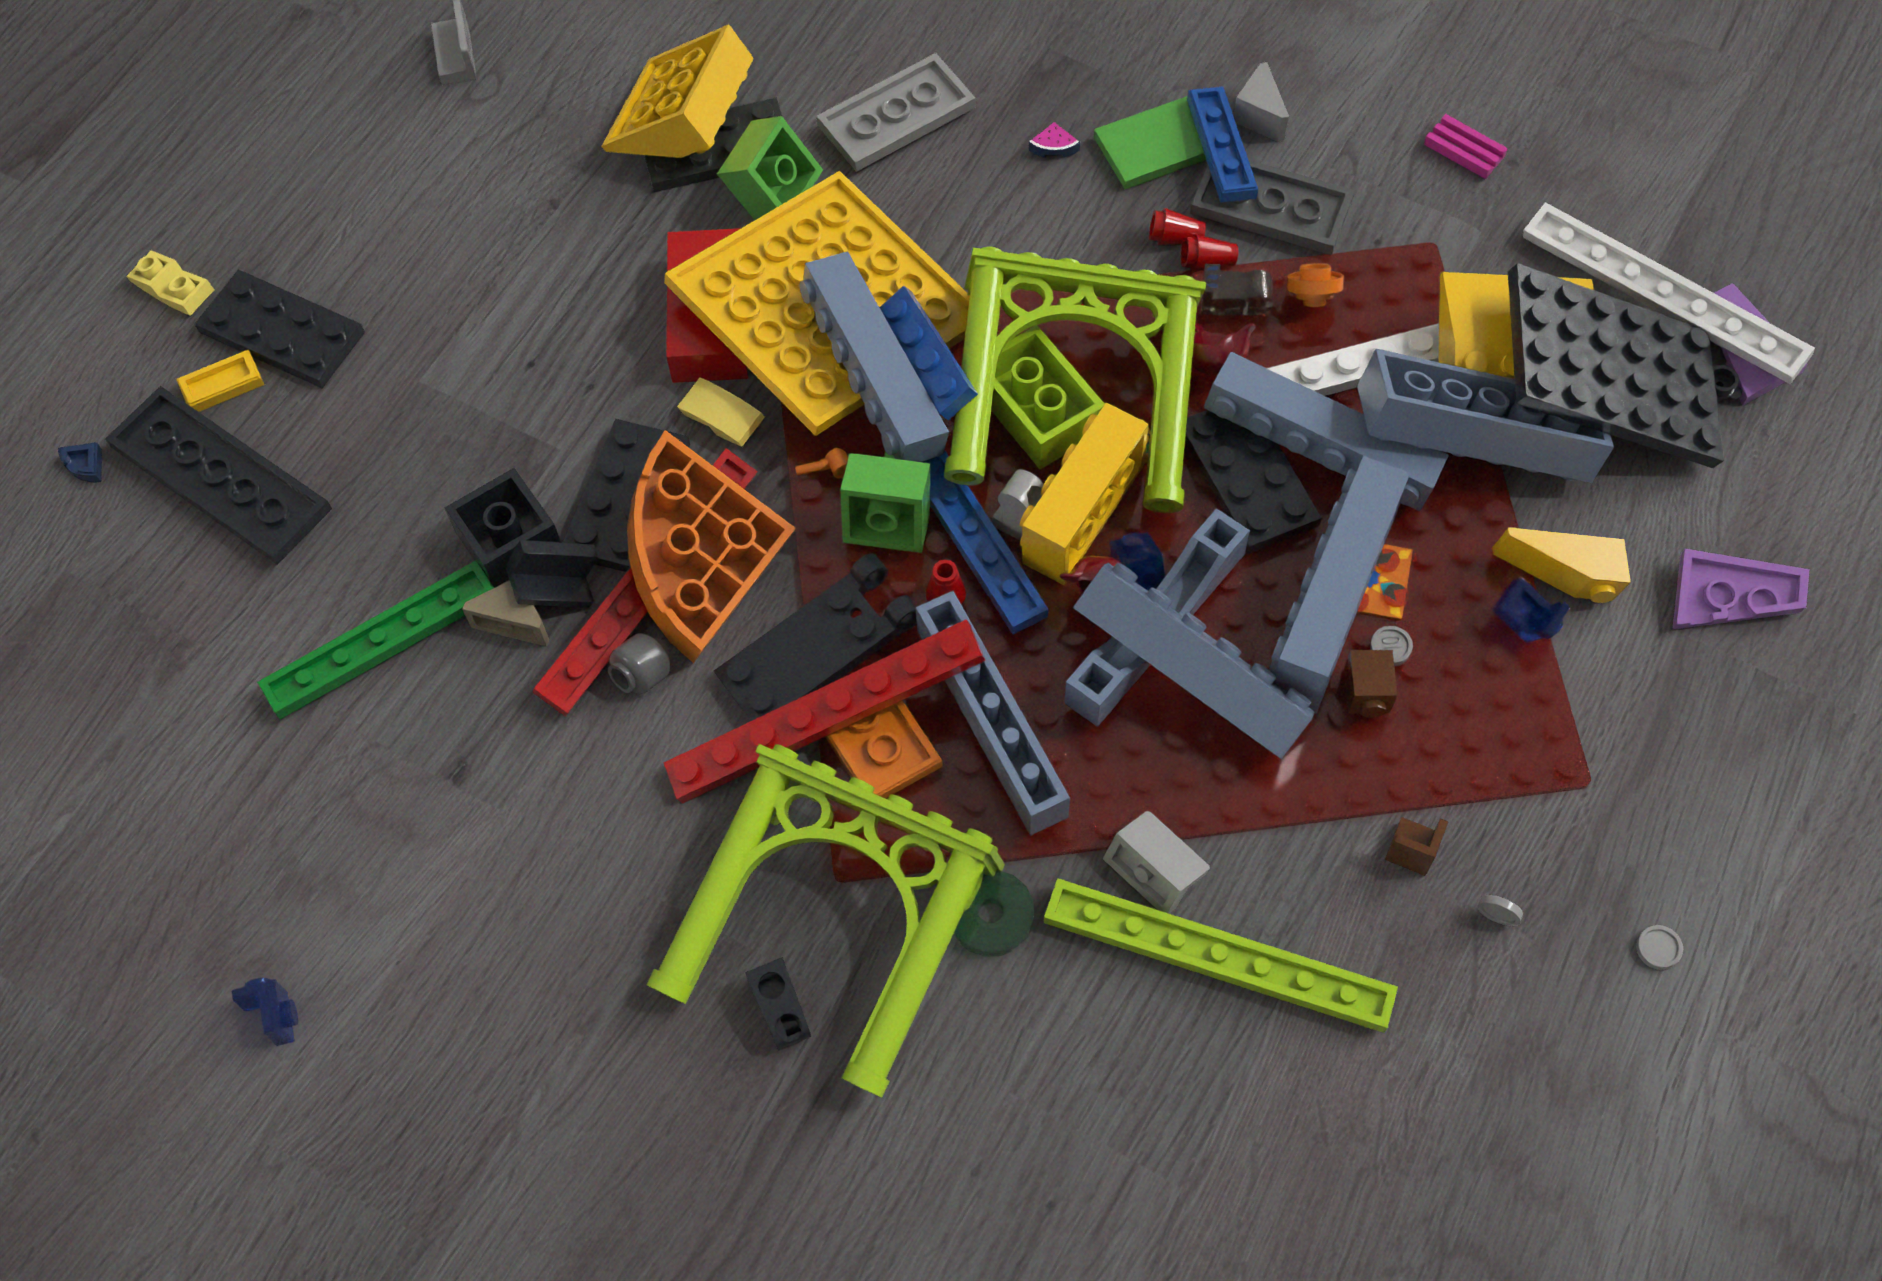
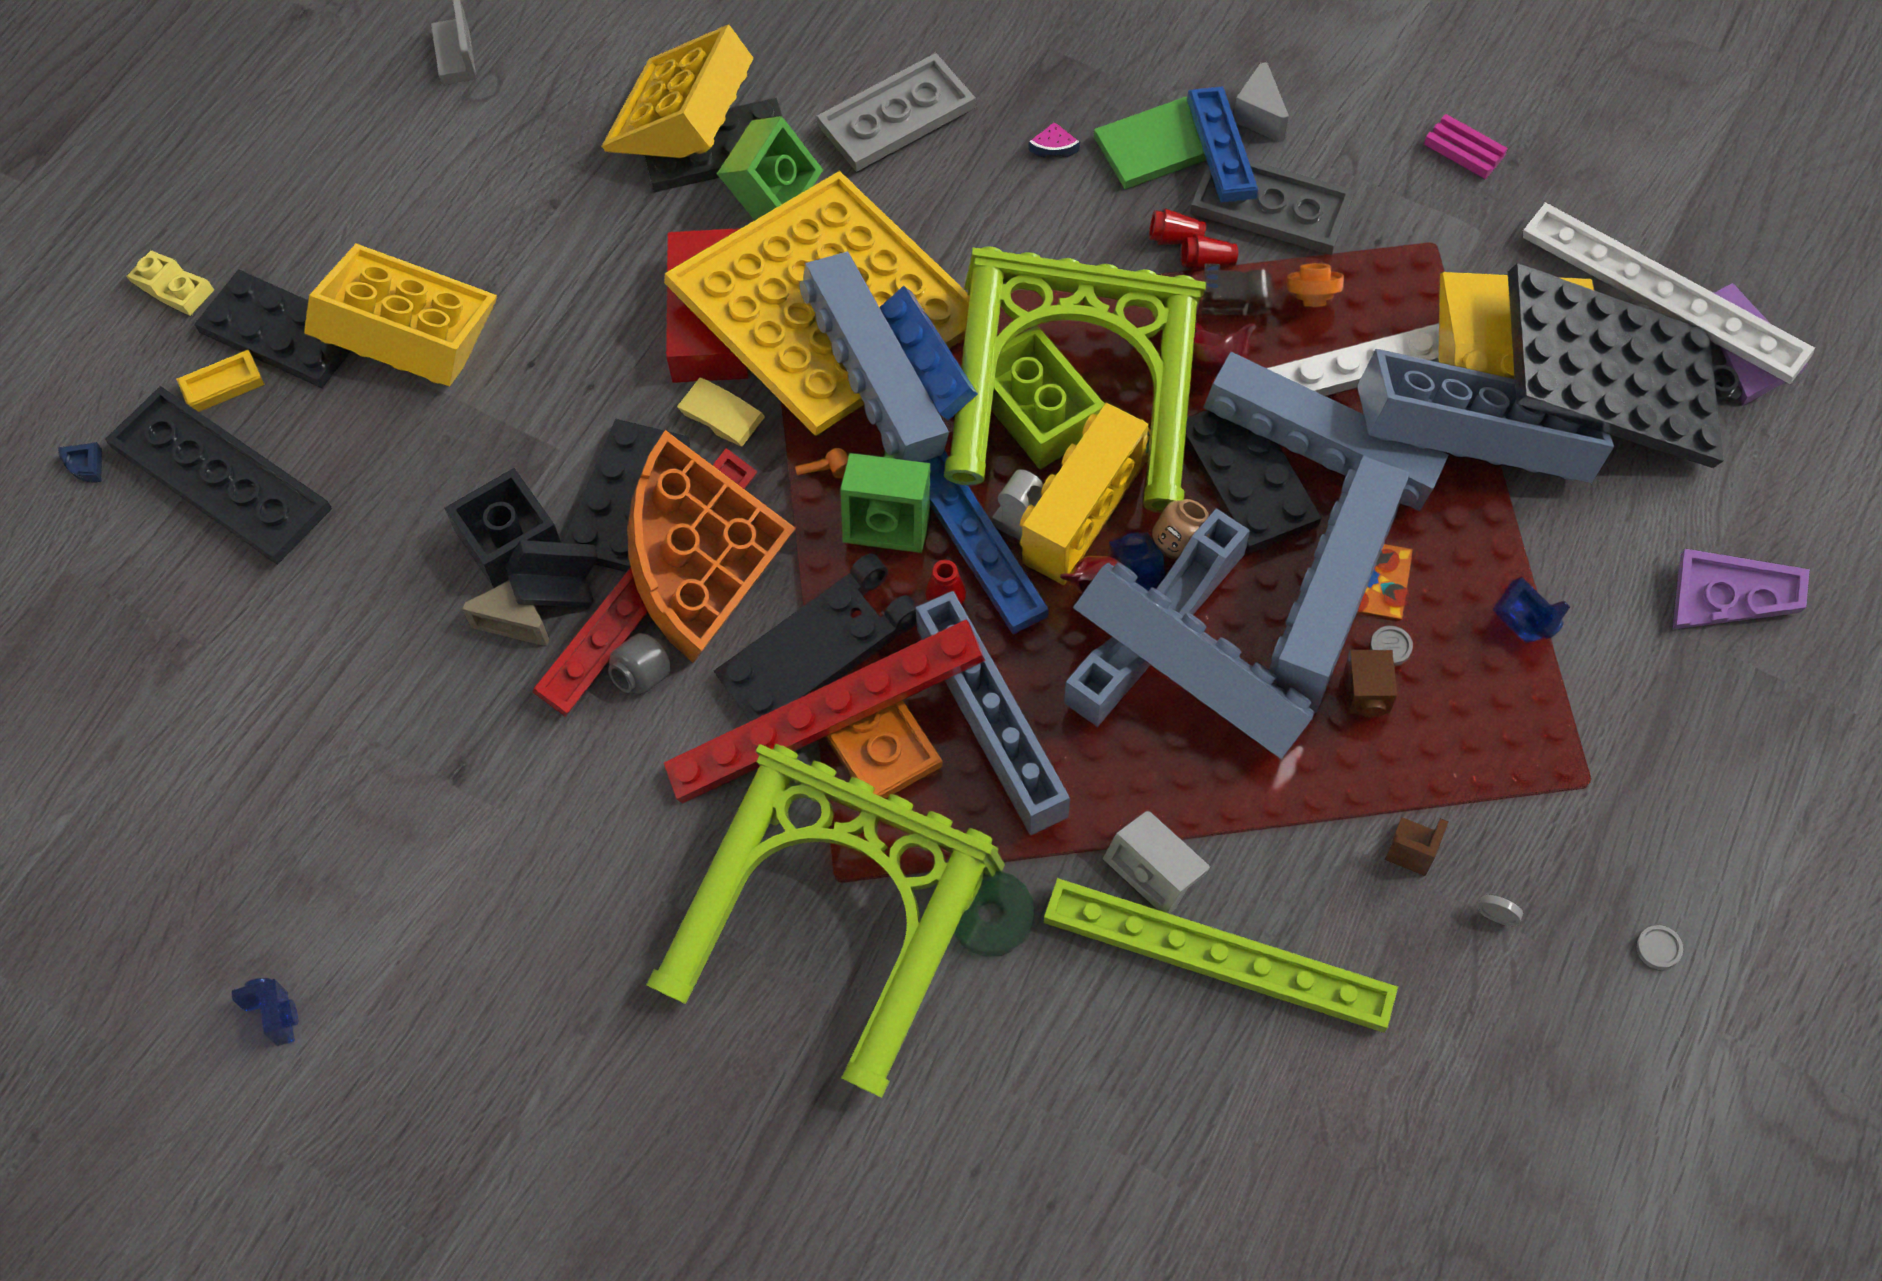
(373, 641): green plate -> none
(398, 314): none -> yellow slope
(778, 1003): black leg -> none
(1177, 526): none -> medium nougat head
(1570, 562): yellow slope -> none

